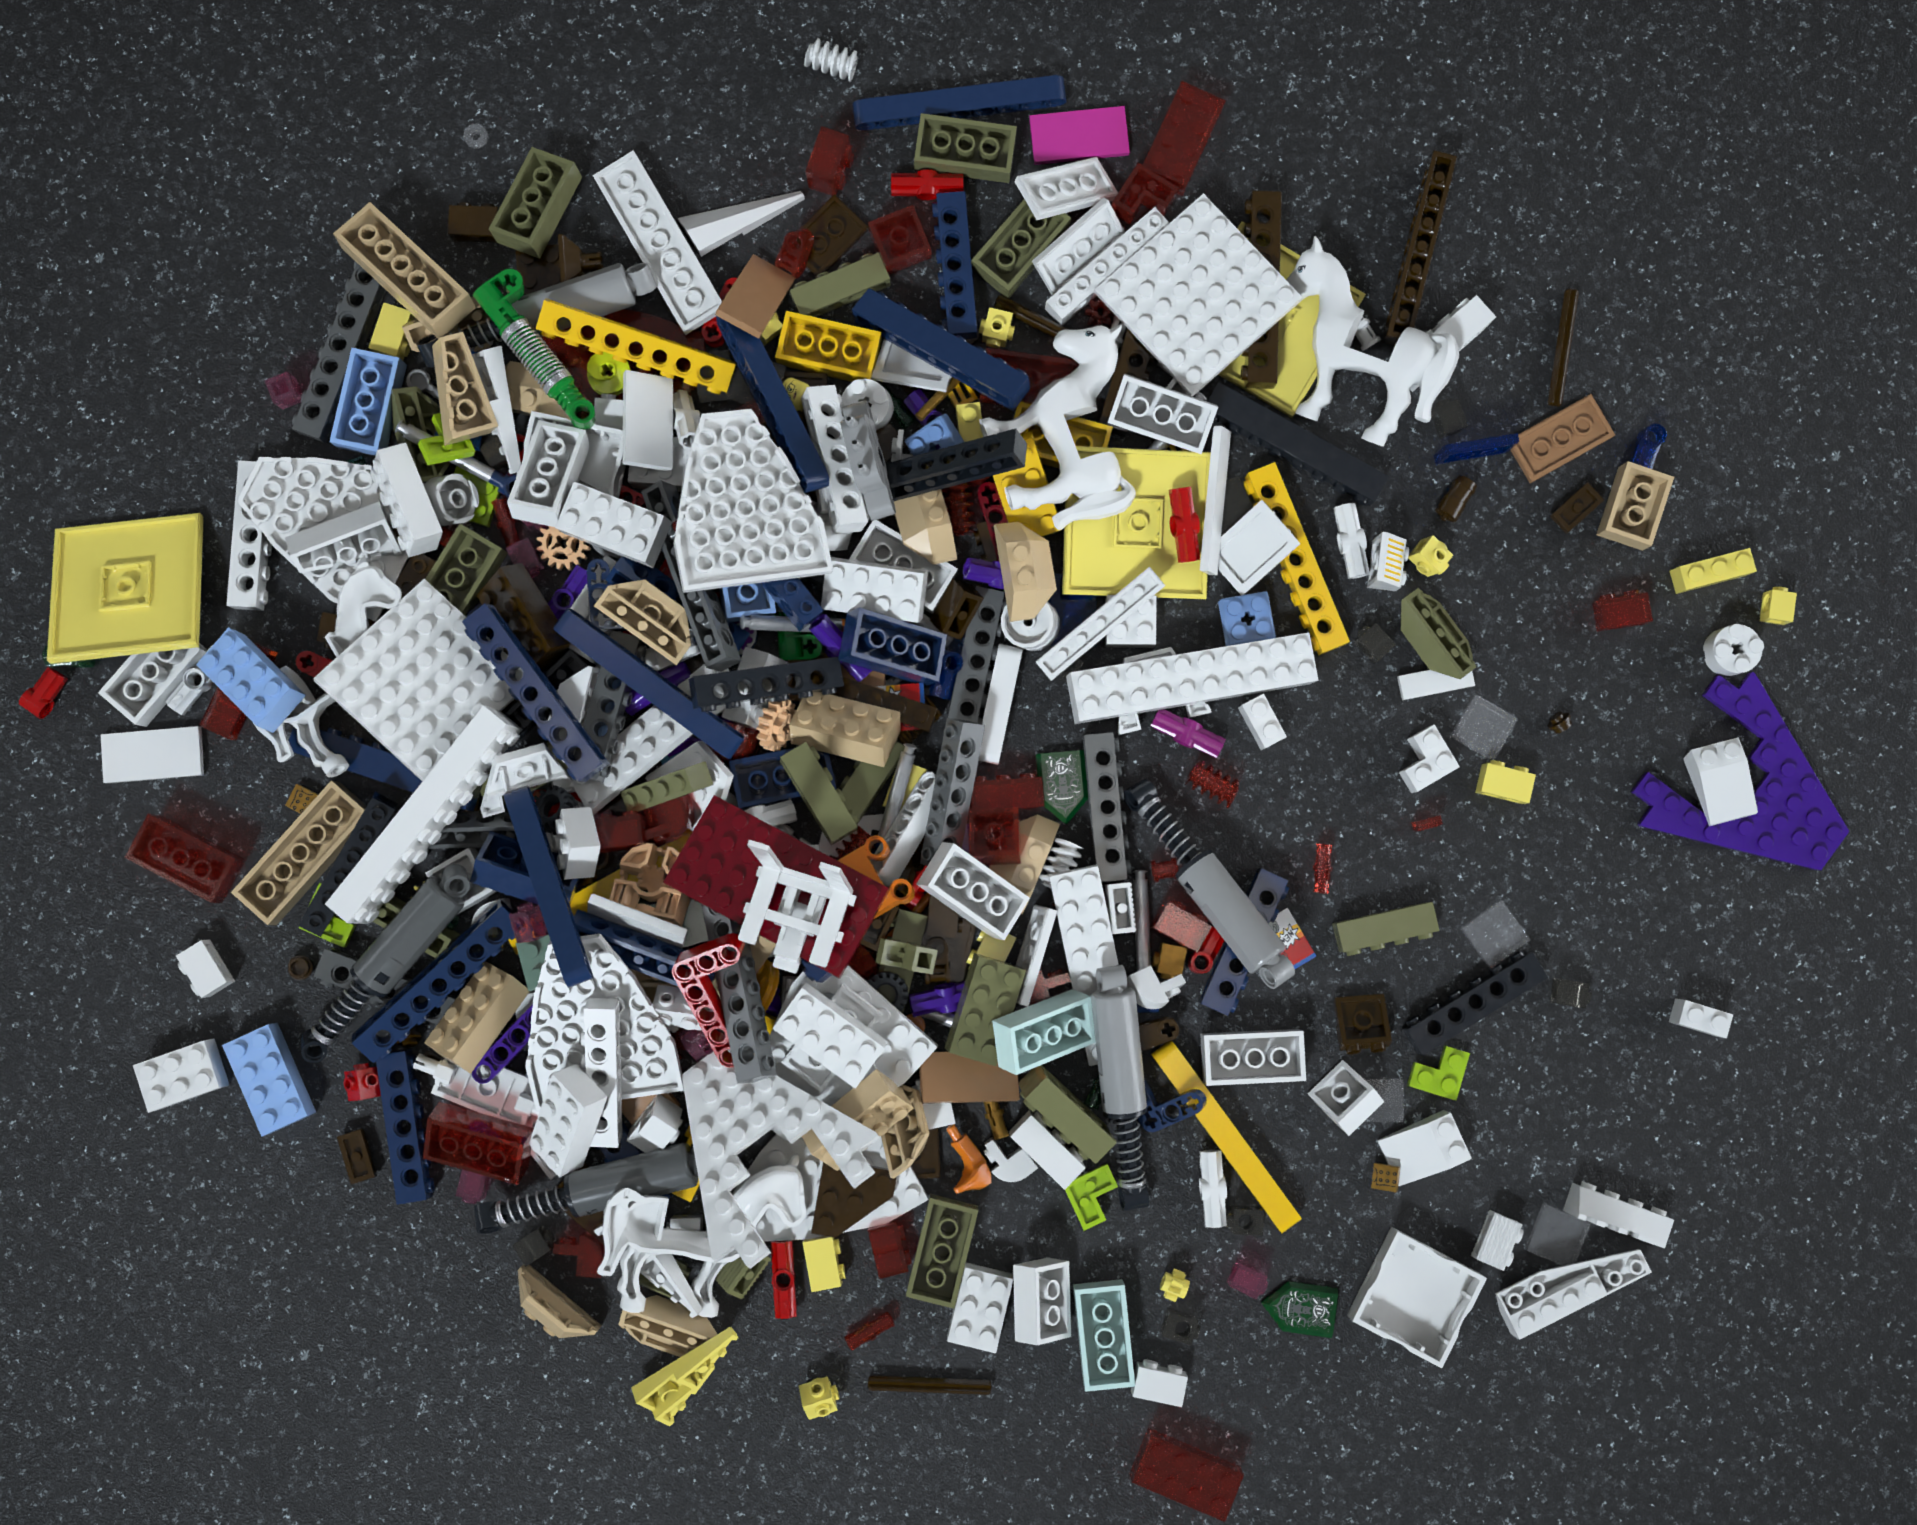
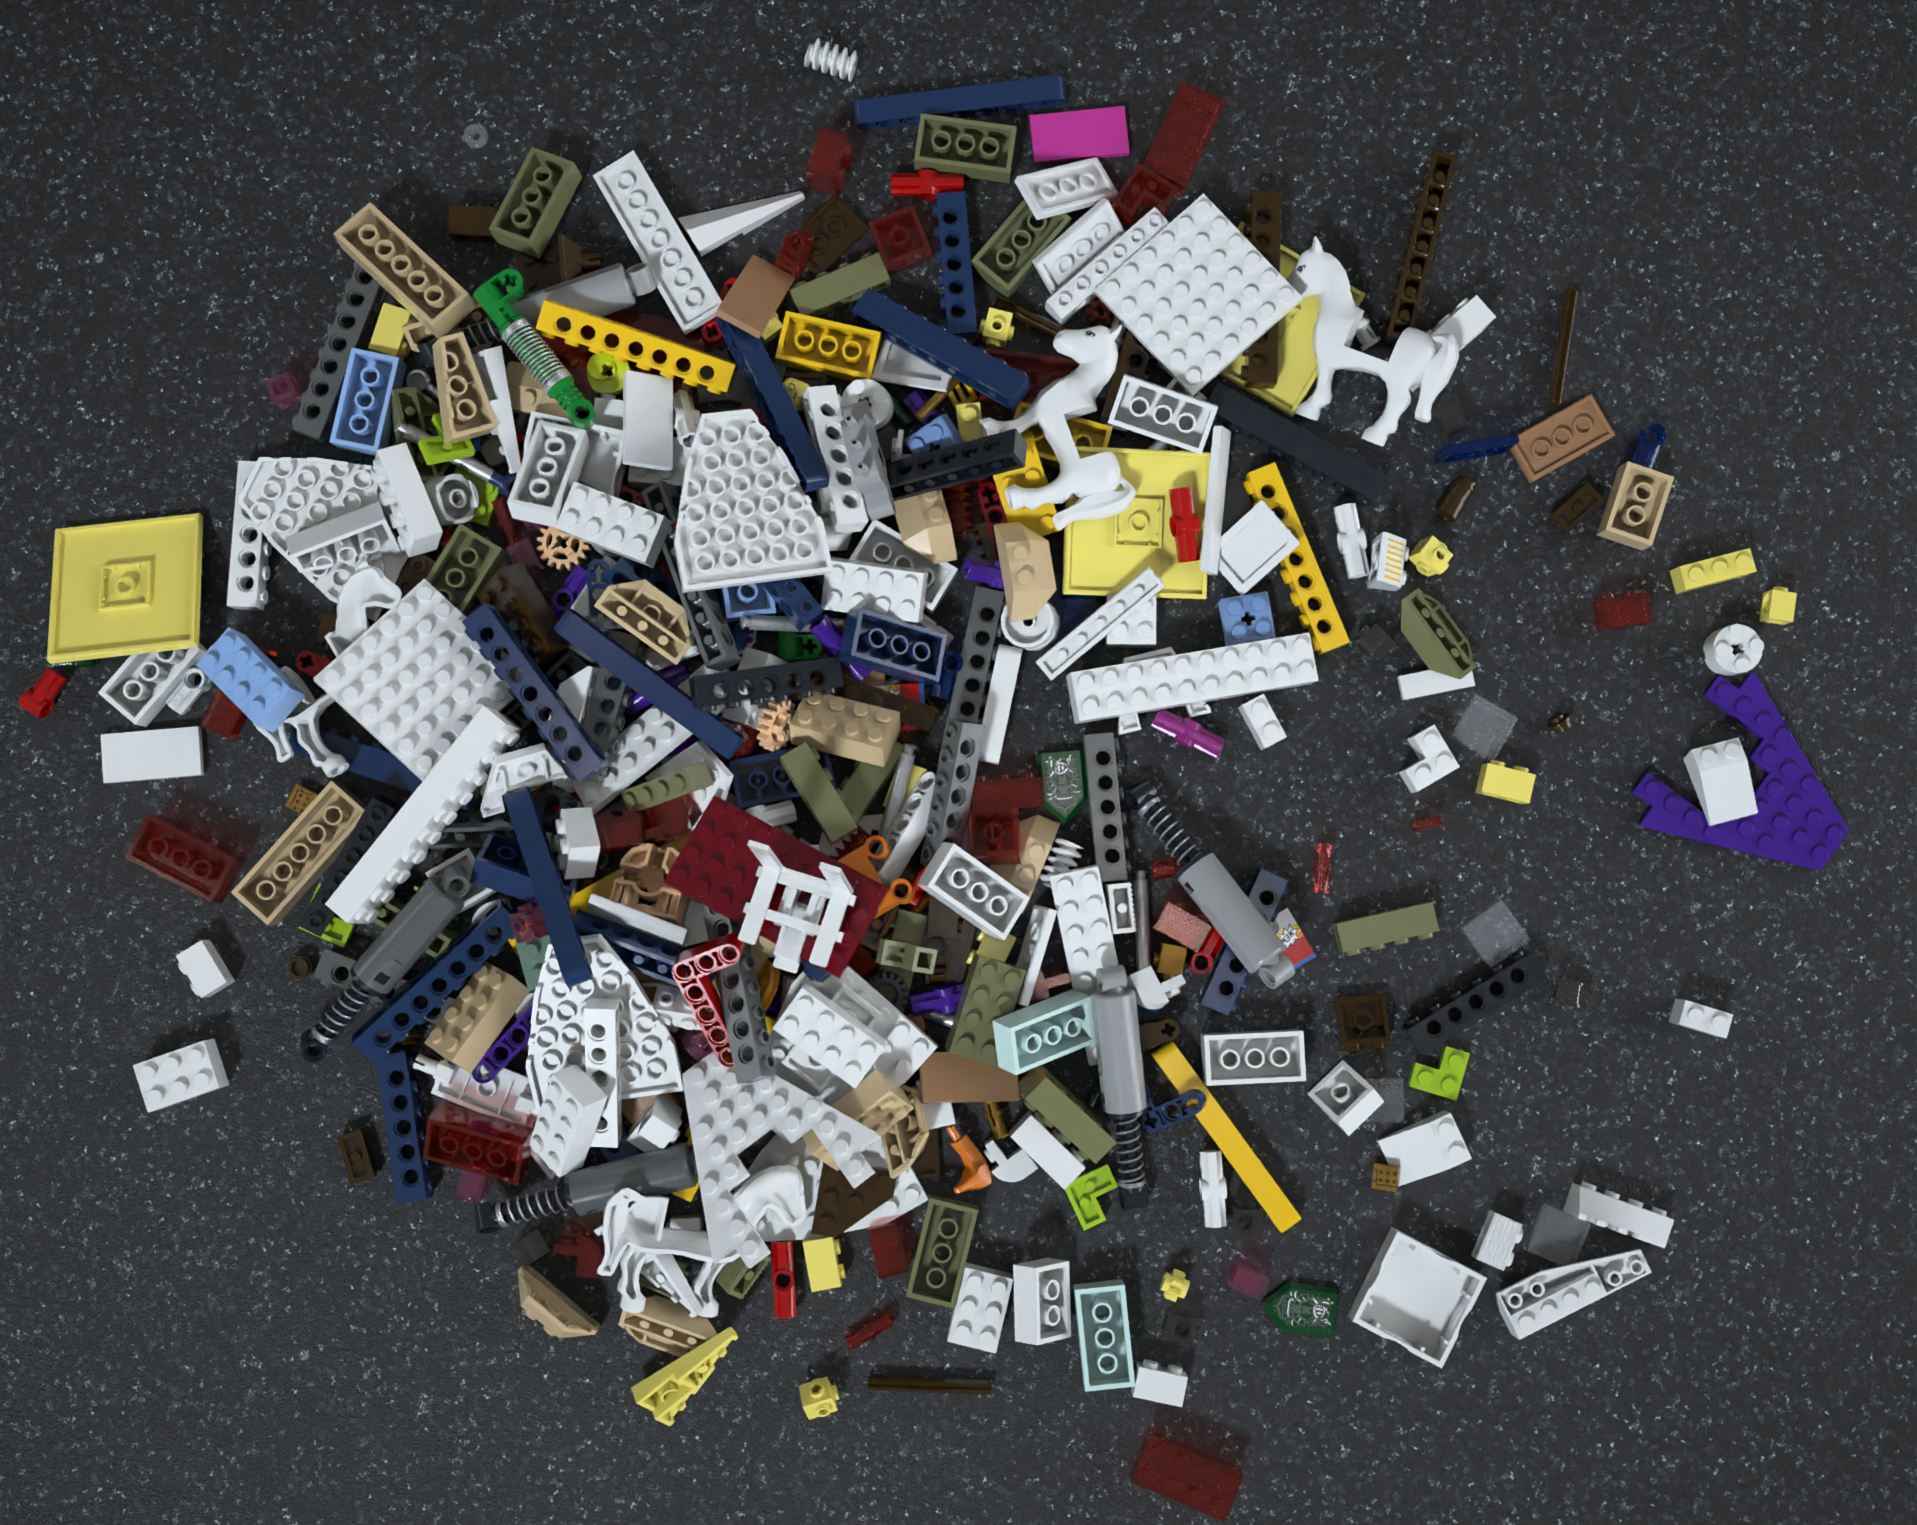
(269, 1079): light blue brick -> none
(362, 1082): red brick -> none
(956, 609): dark brown brick -> none
(1213, 782): clear red piece -> none

